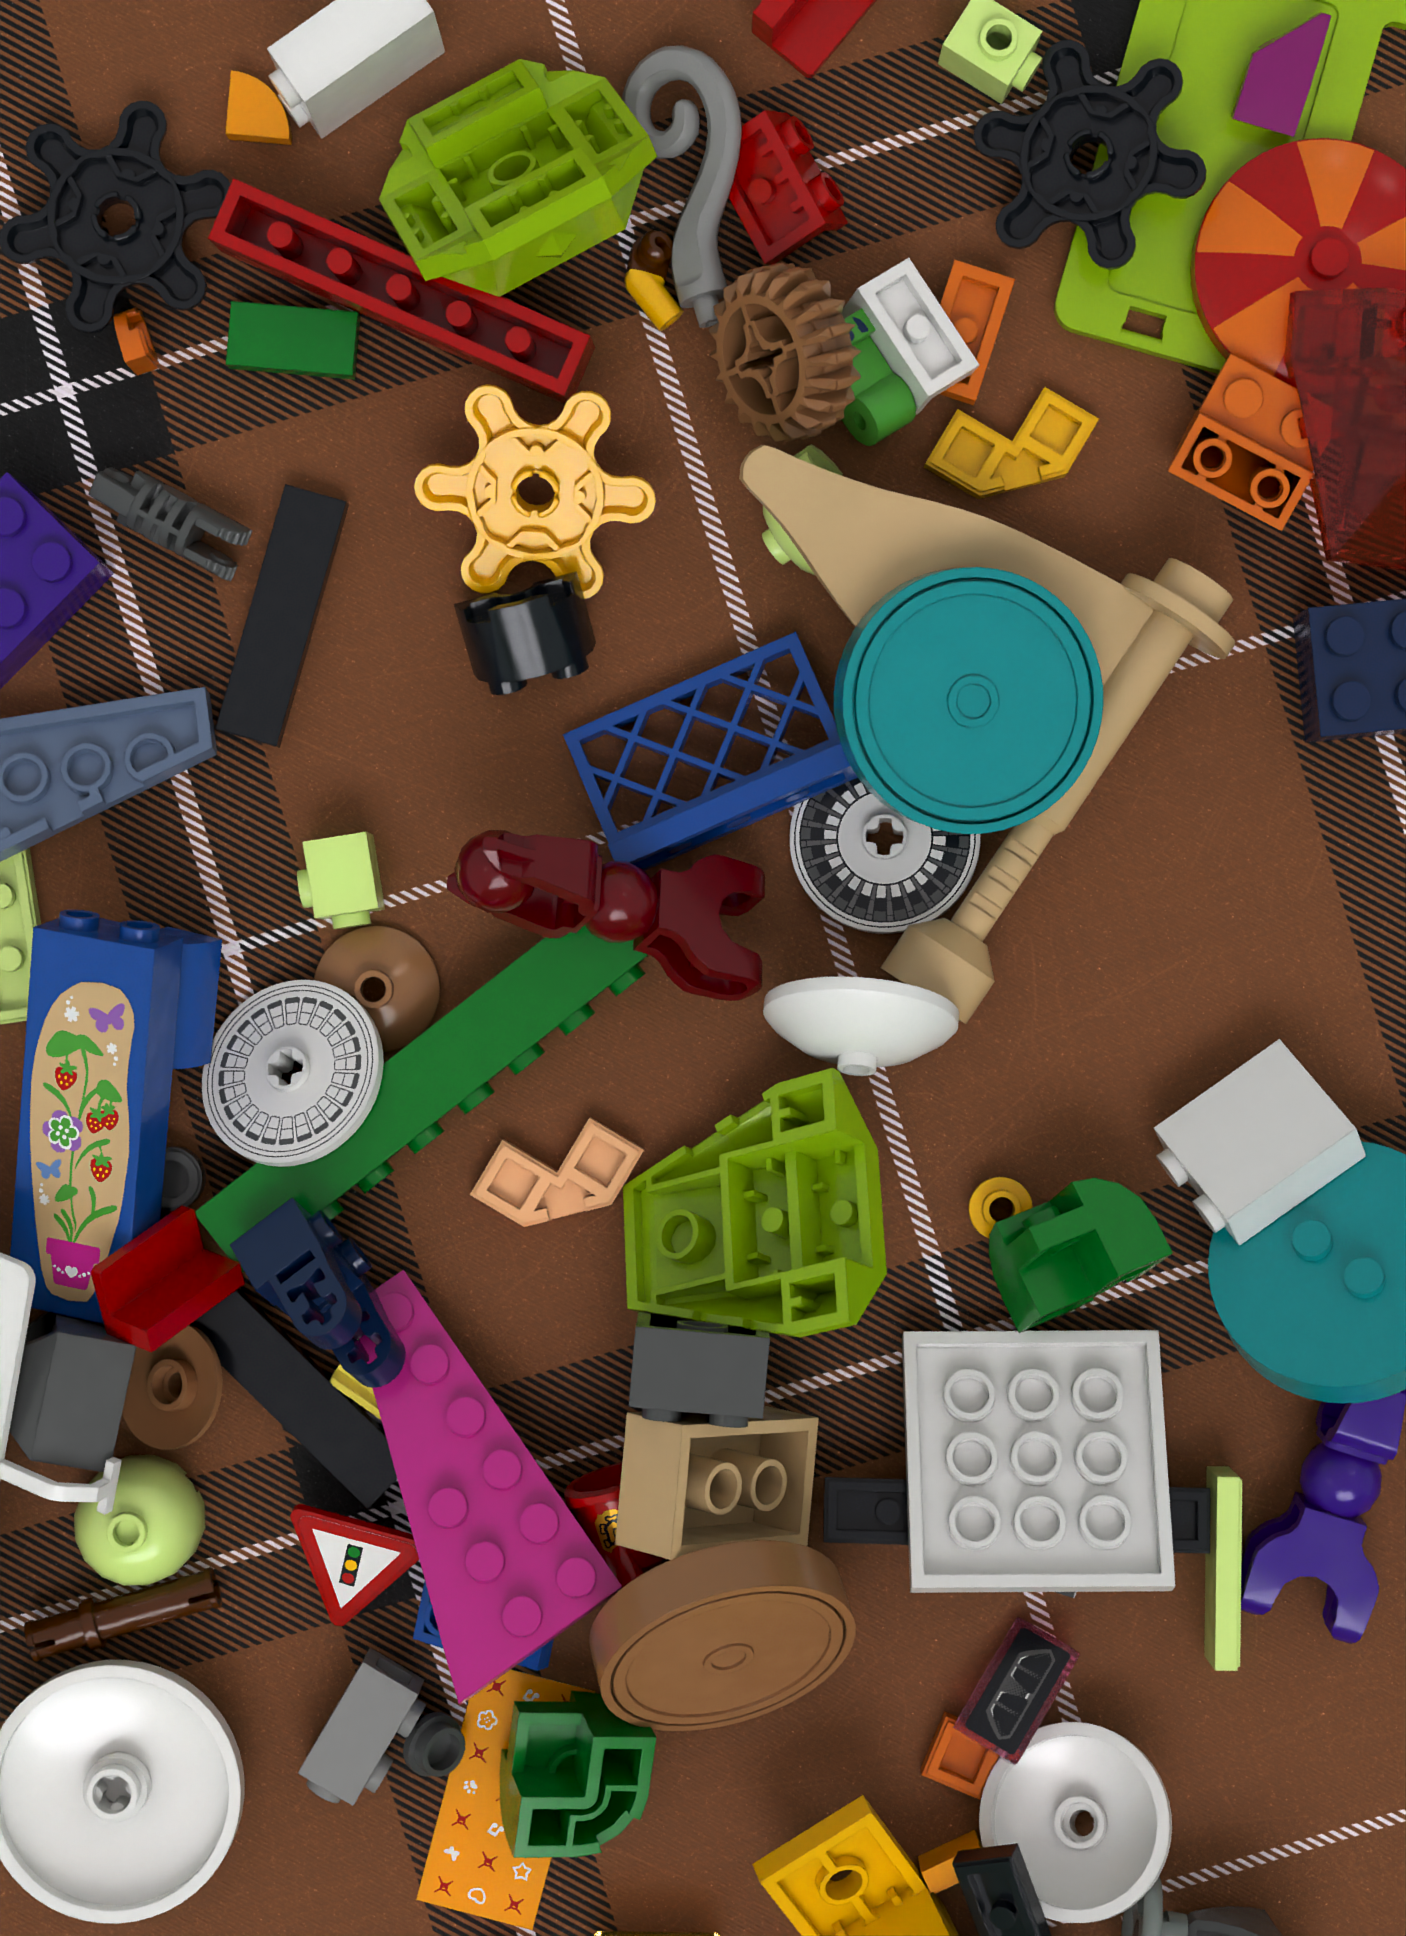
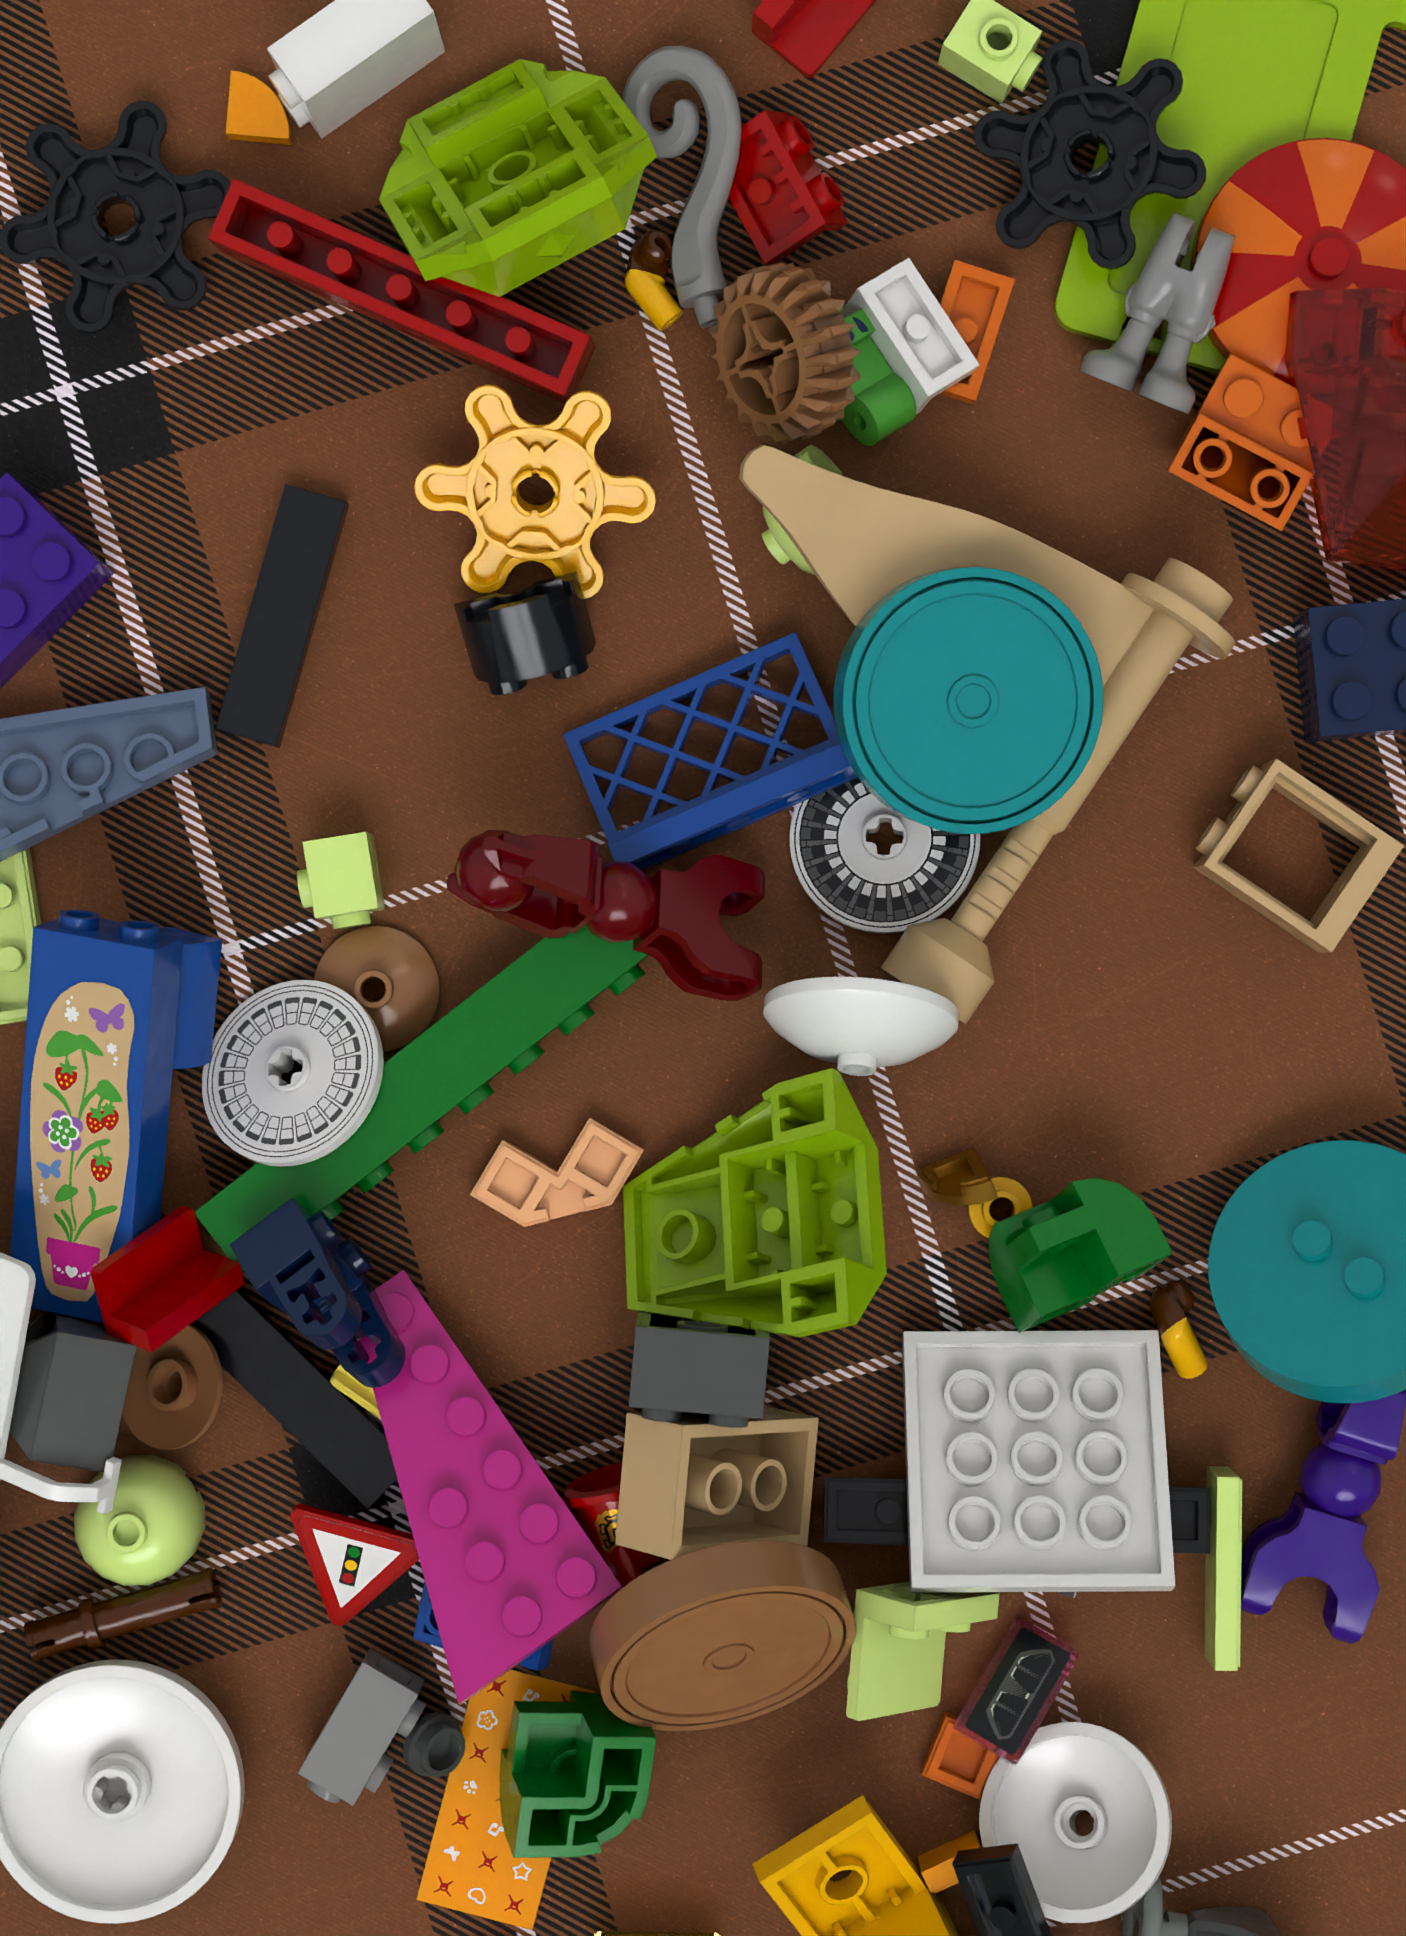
(135, 341): orange tile -> none
(170, 518): dark grey hinge -> none
(183, 1178): dark grey tile -> none
(293, 340): green tile -> none
(902, 1646): none -> yellowish green bracket
(958, 1180): none -> pearl gold tile
(991, 464): yellow tile -> none
(1173, 295): none -> light grey piece
(1177, 1335): none -> arm
(1257, 1143): white brick -> none
(1281, 77): magenta slope -> none
(1351, 889): none -> tan window

